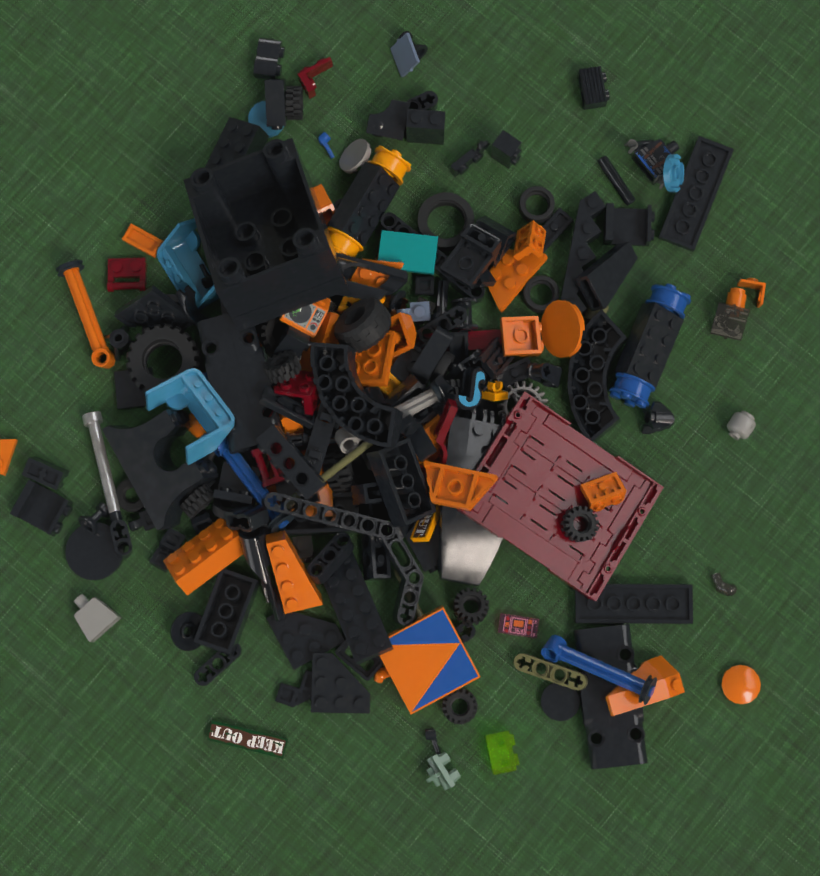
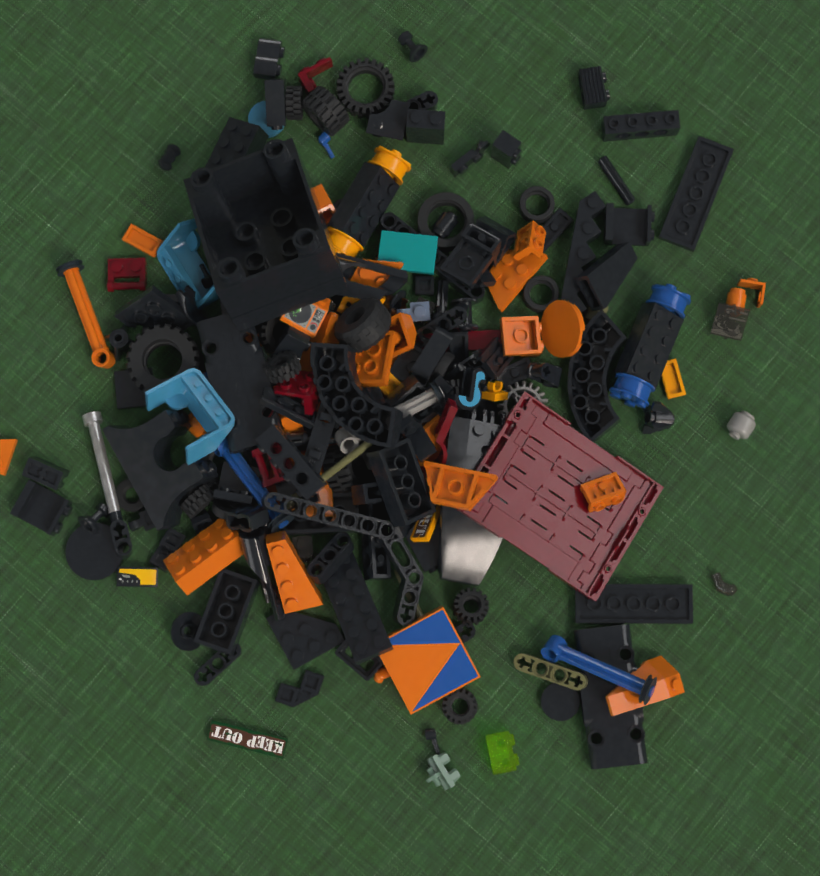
(94, 617): light grey torso -> none
(137, 577): none -> slope
(169, 157): none -> black piece
(325, 110): none -> black tyre
(335, 687): black plate -> none
(355, 156): light grey tile -> none
(356, 69): none -> black tyre
(405, 55): sand blue piece -> none
(444, 224): none -> black brick
(518, 625): tile -> none
(591, 524): black tyre -> none
(640, 125): none -> black brick
(651, 156): torso -> none
(672, 380): none -> light orange tile
(673, 173): dark azure tile -> none
(741, 684): orange dish -> none

